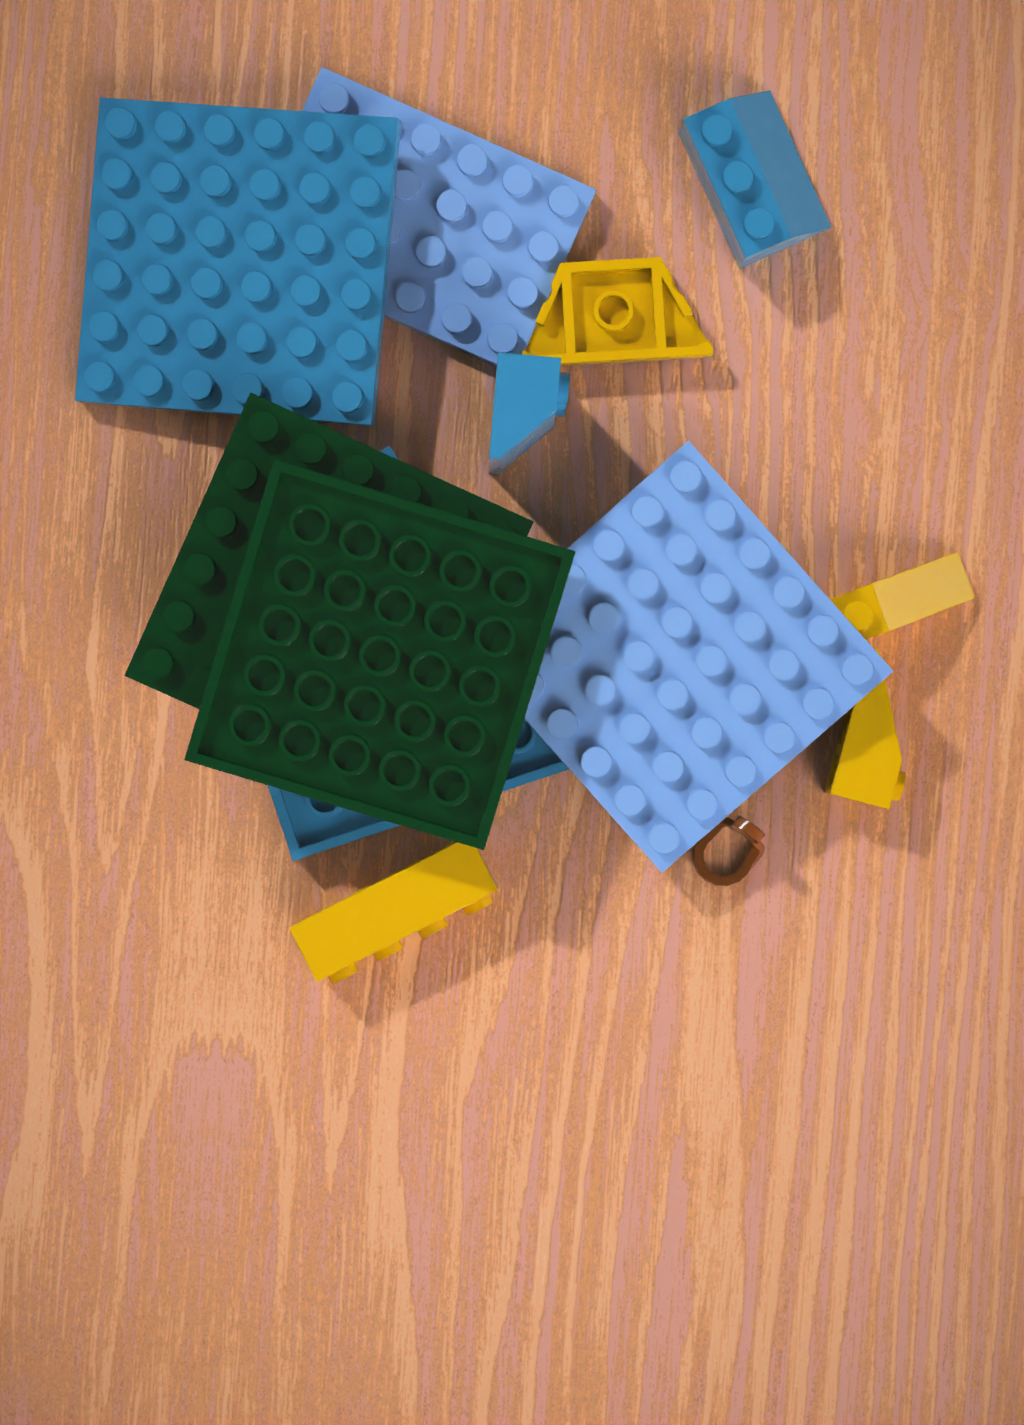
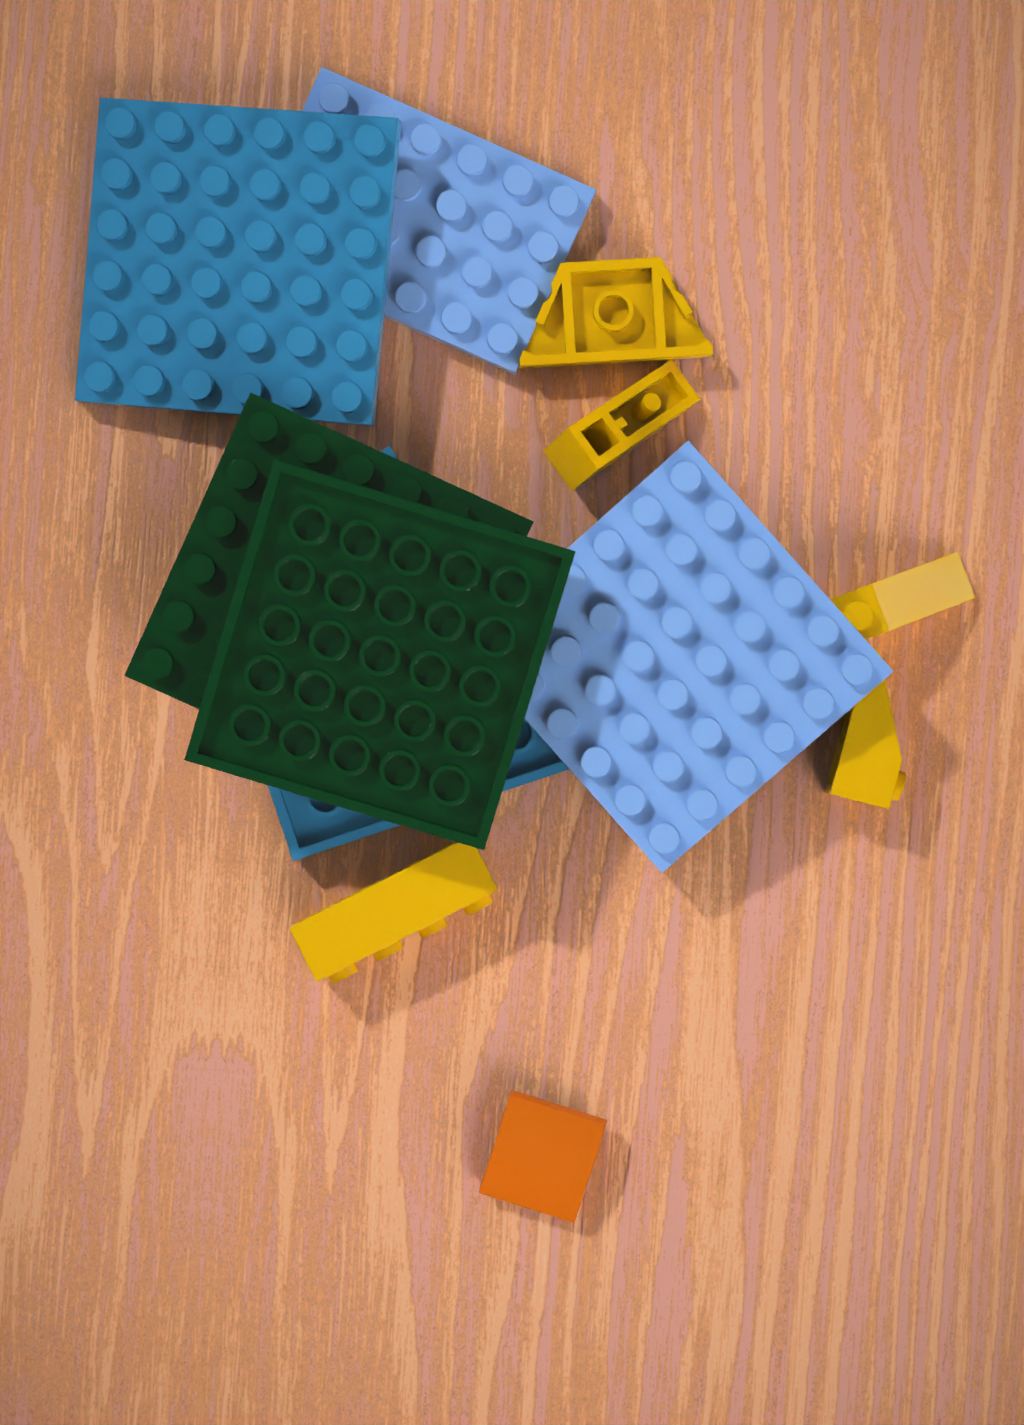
(525, 405): dark azure slope -> none
(542, 1156): none -> orange slope
(620, 425): none -> yellow slope
(752, 835): dark orange piece -> none
(753, 176): dark azure slope -> none

